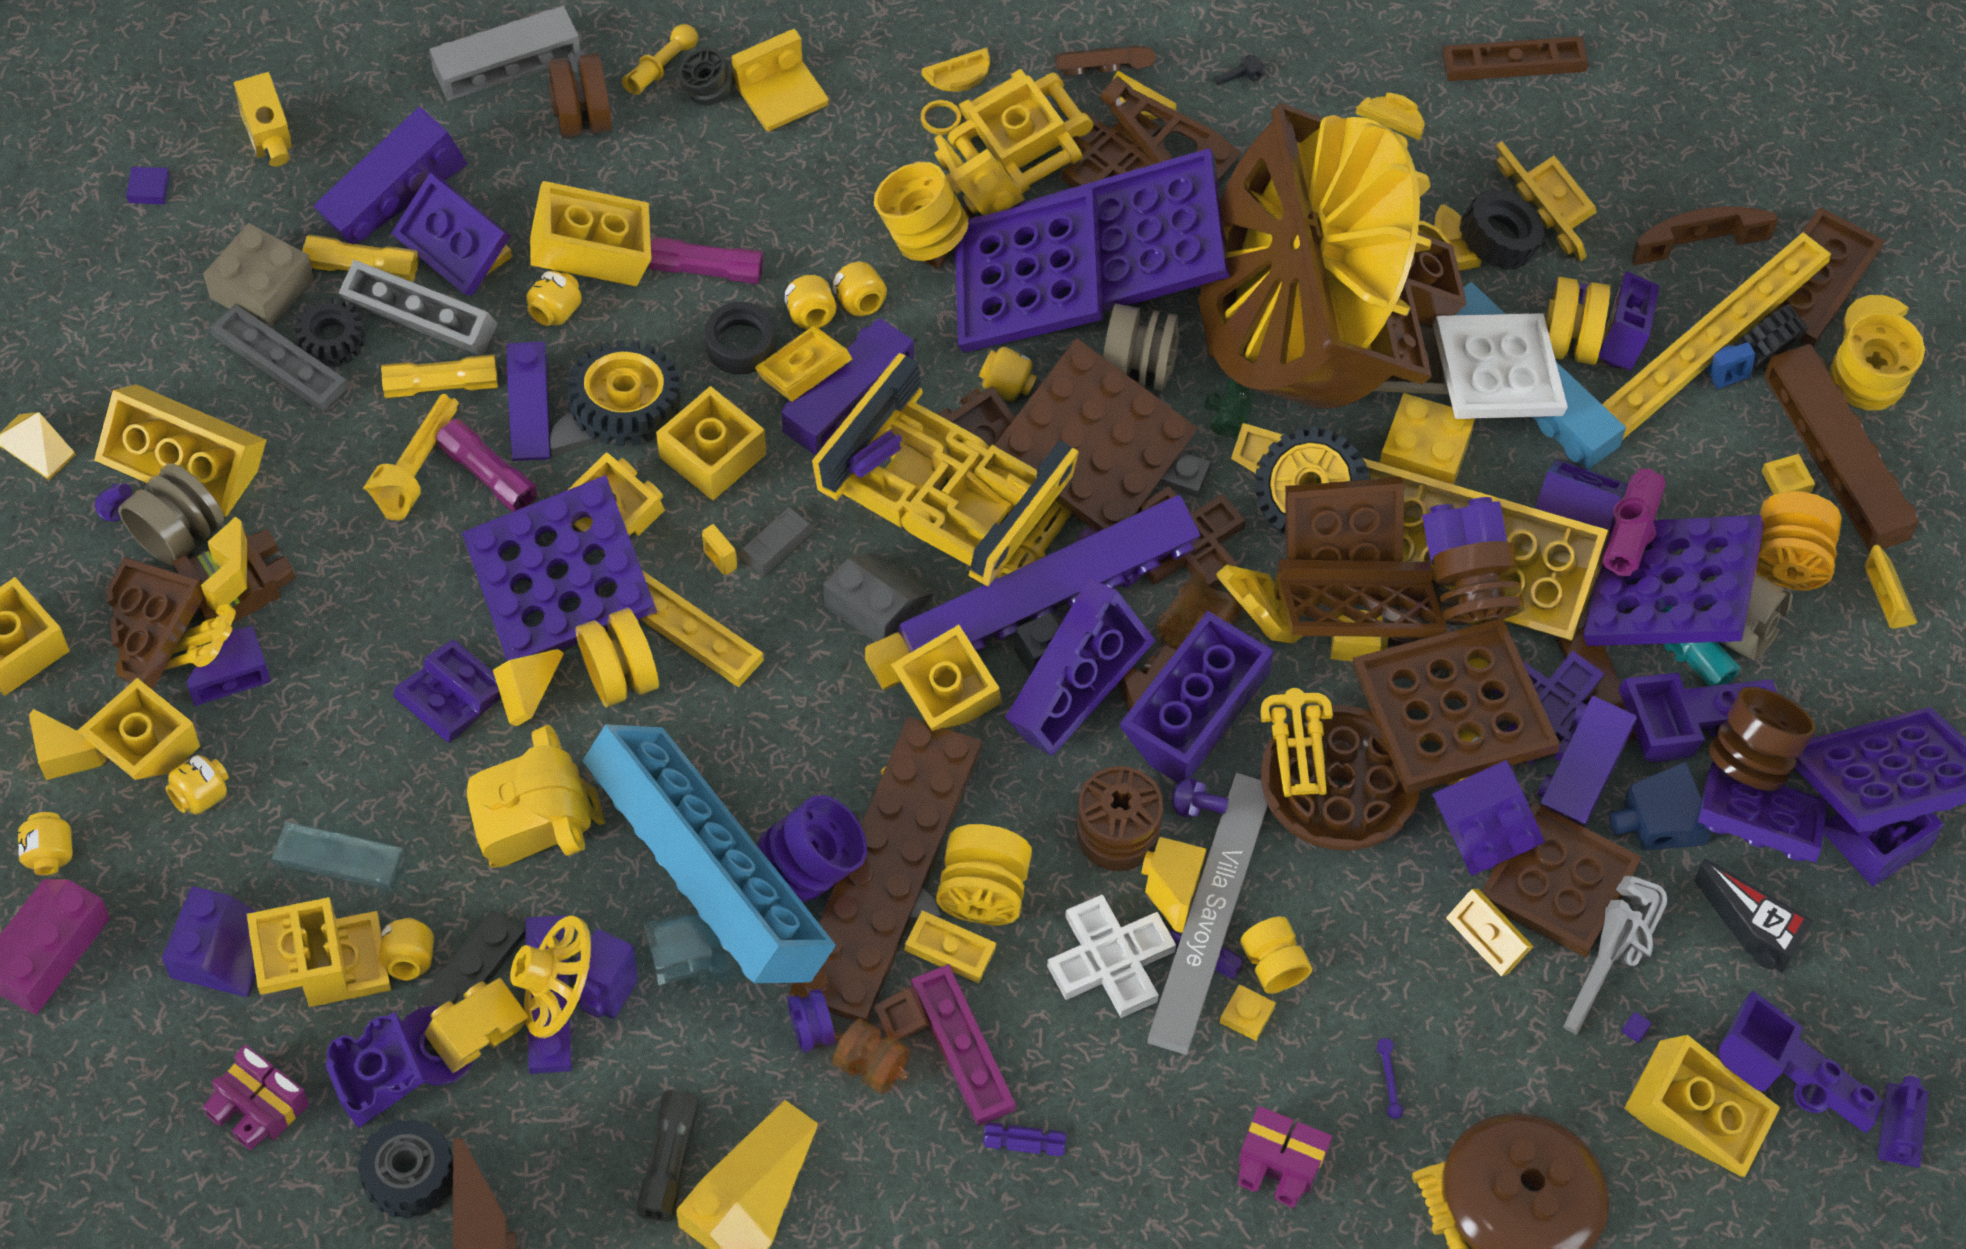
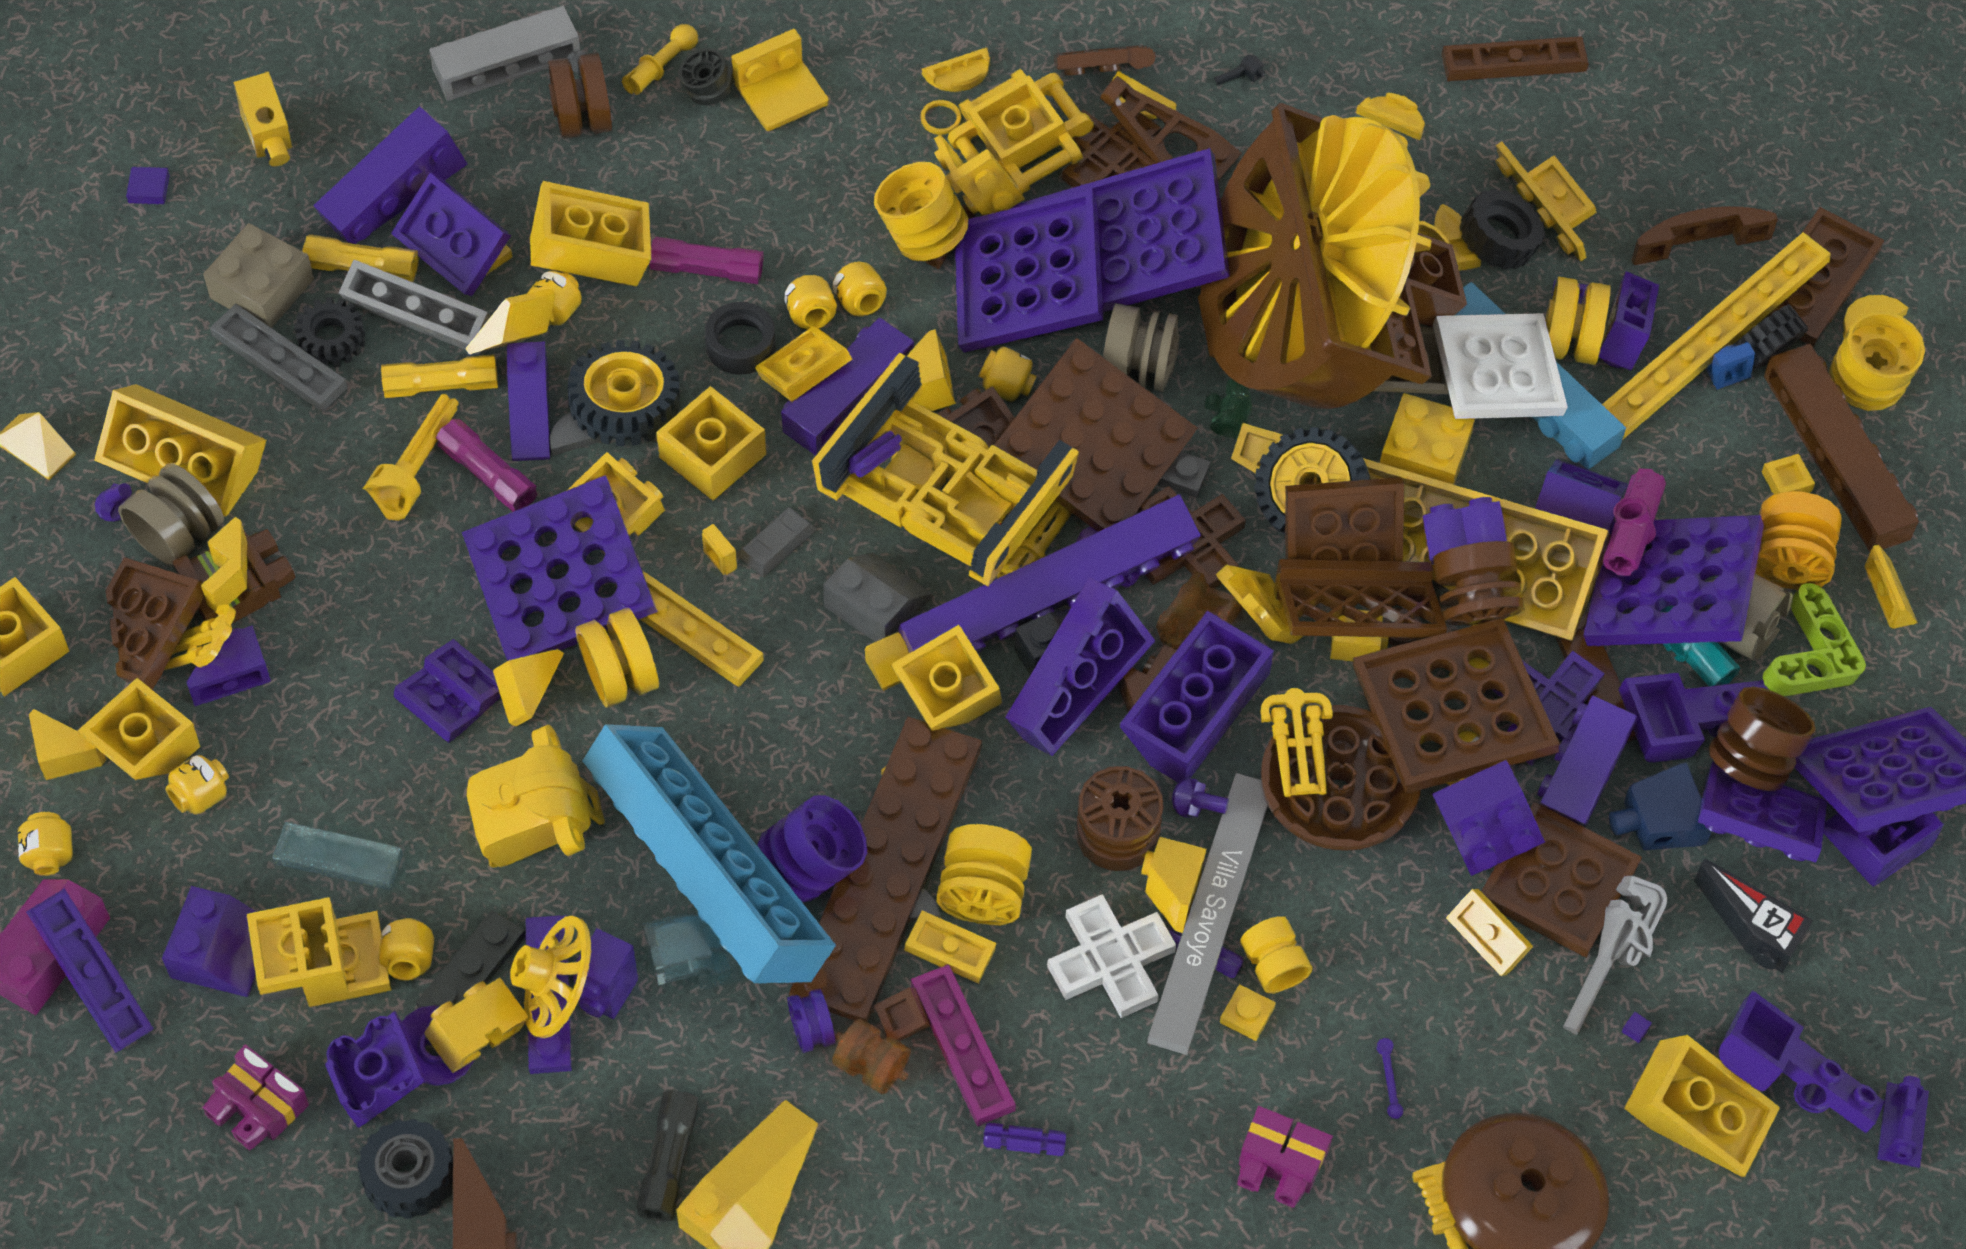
(90, 970): none -> dark purple plate
(515, 321): none -> yellow slope
(933, 372): none -> yellow slope
(1835, 659): none -> lime beam

